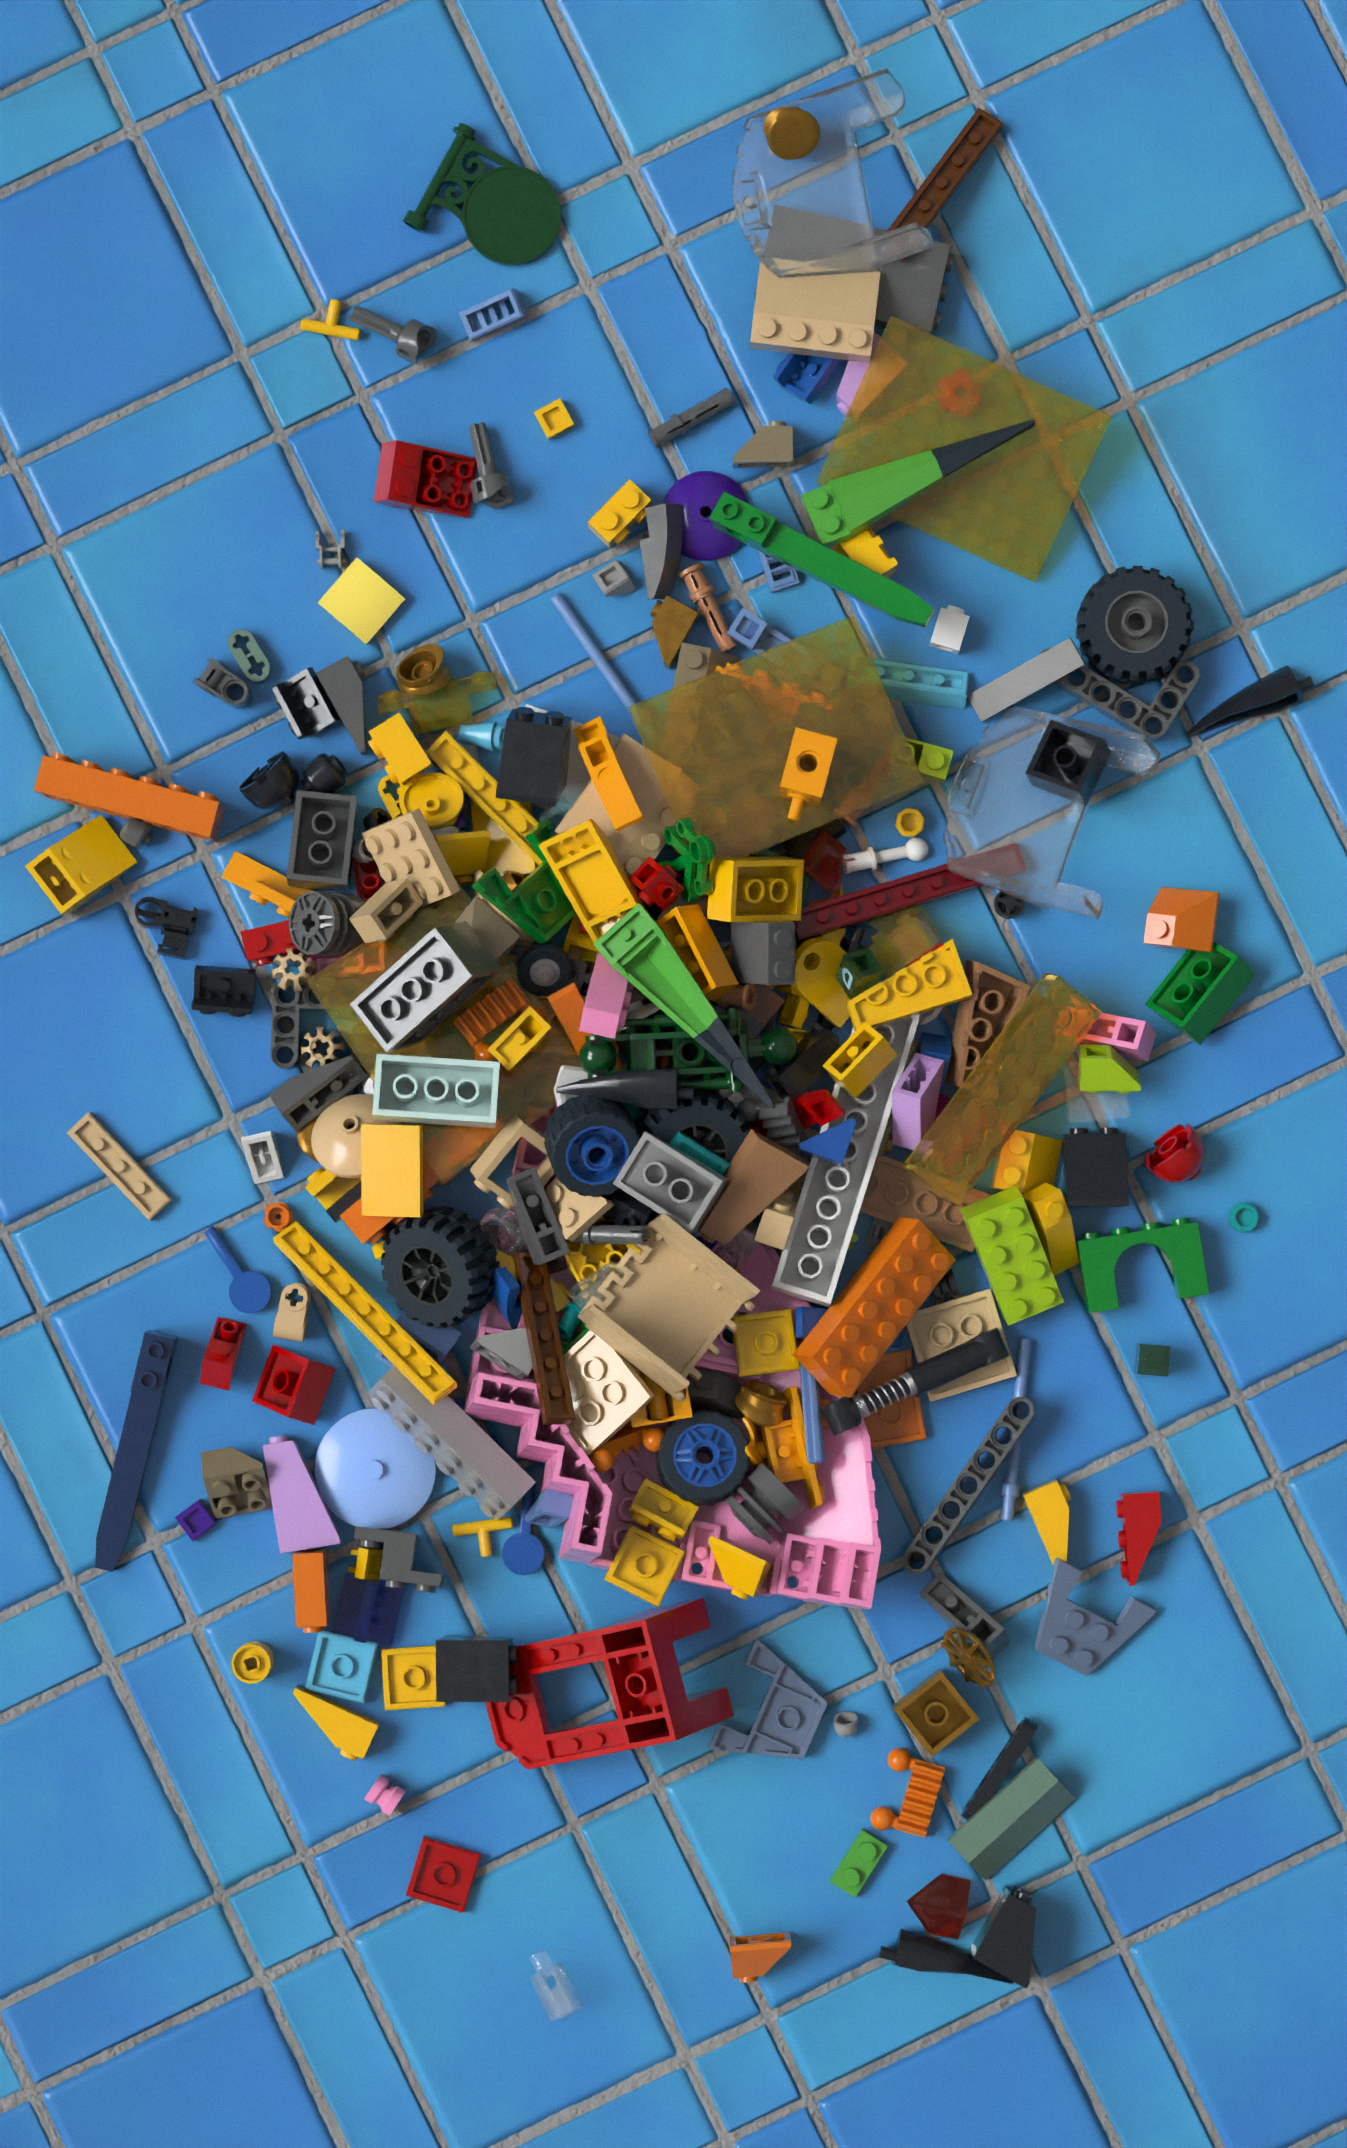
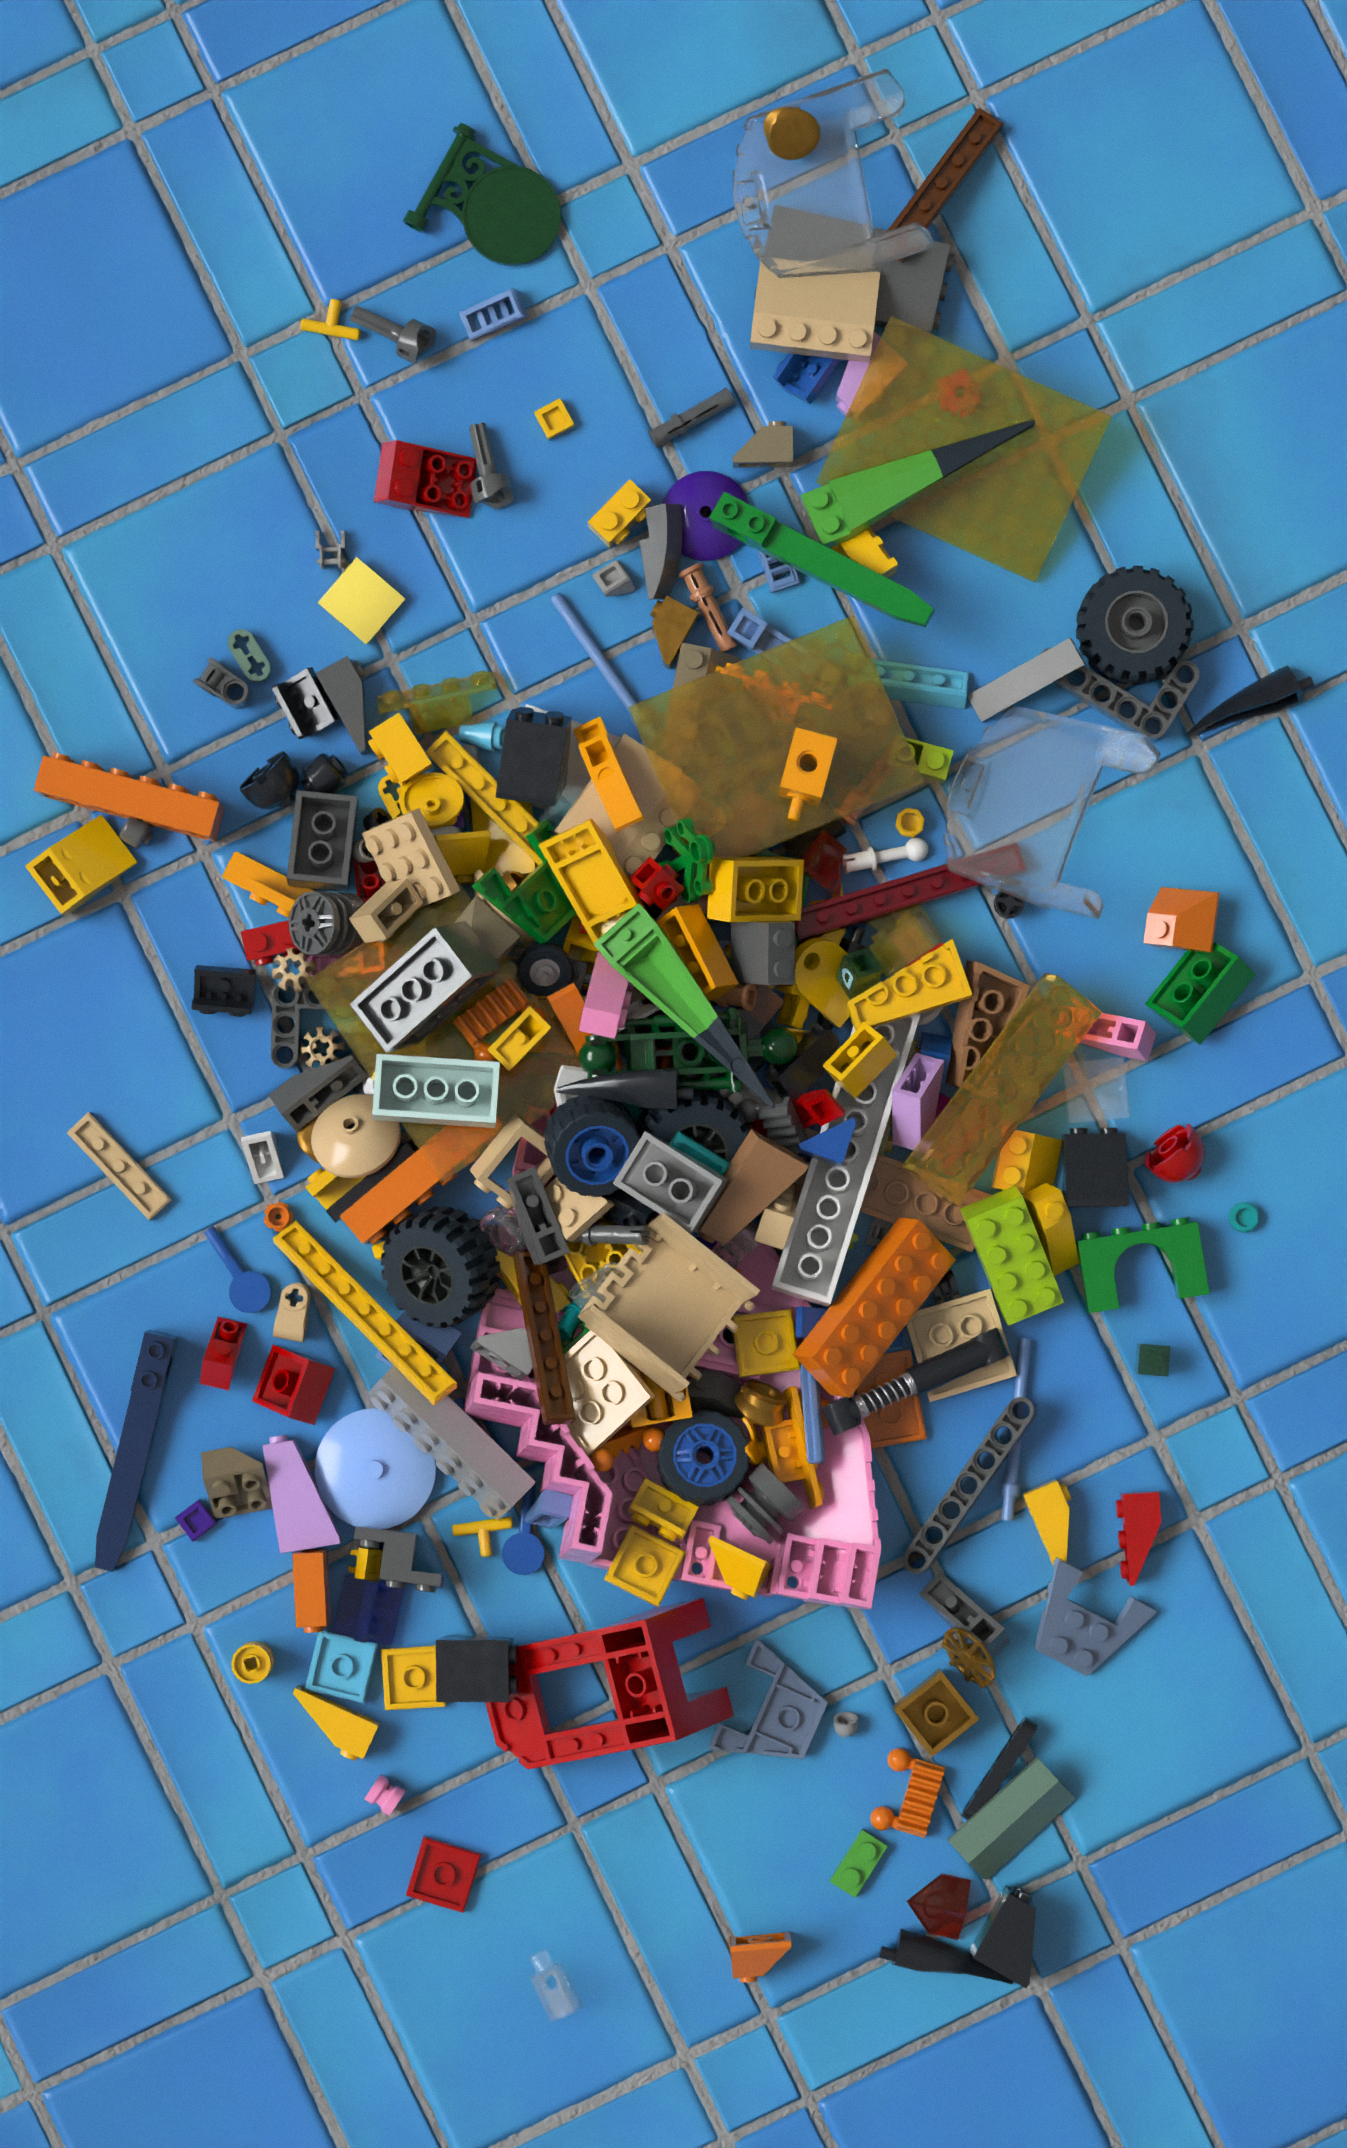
(175, 922): black piece -> none
(392, 1170): yellow tile -> none
(423, 671): pearl gold piece -> none
(505, 1296): blue slope -> none
(949, 629): white brick -> none
(1068, 762): black brick -> none
(1105, 1070): lime slope -> none

